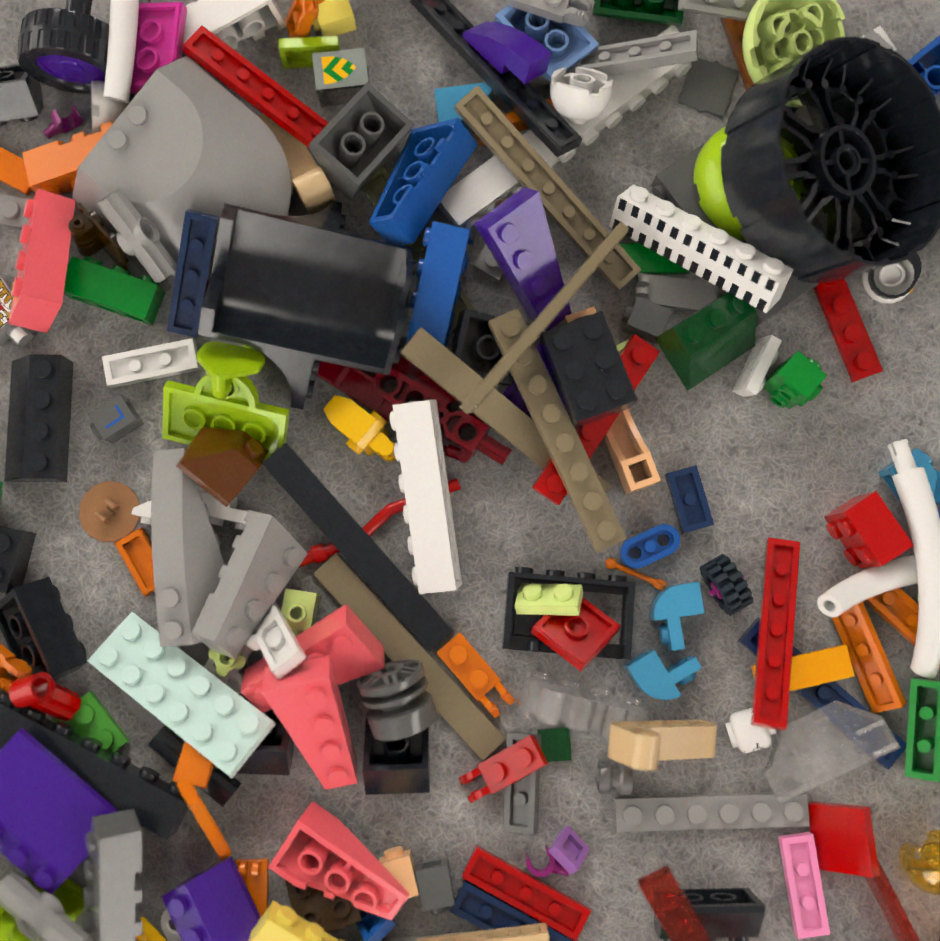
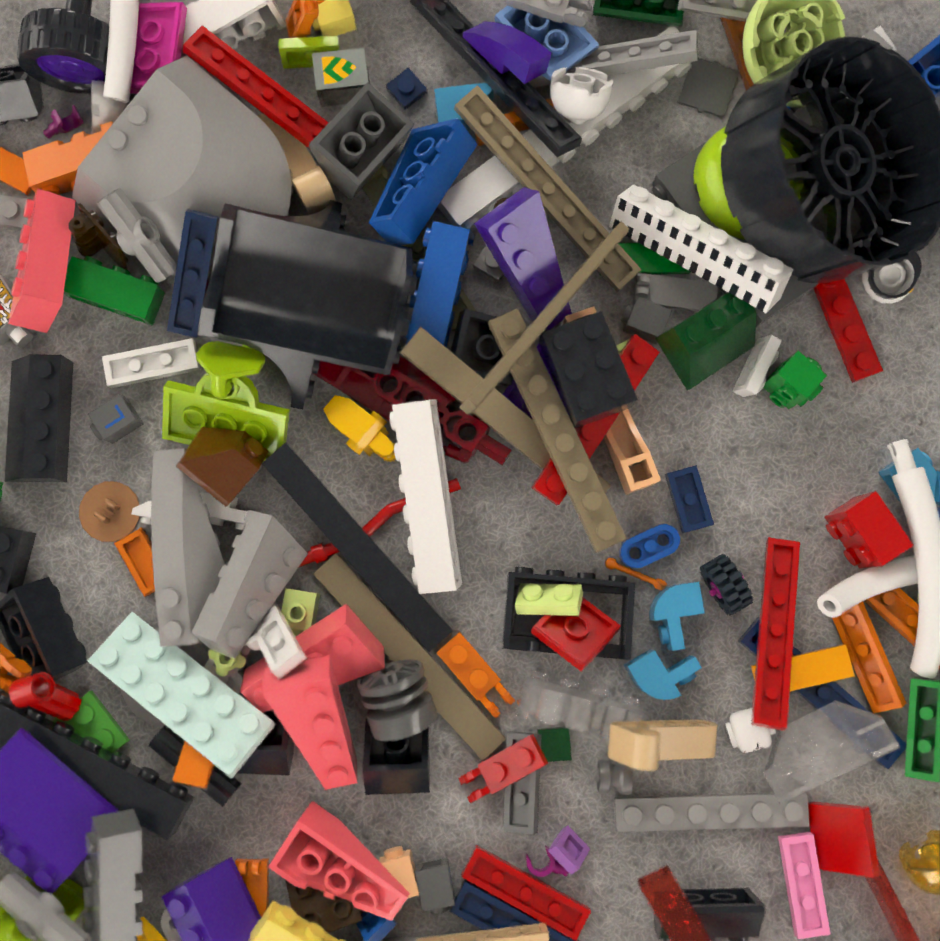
(204, 818): orange tile -> none
(406, 88): none -> dark blue plate

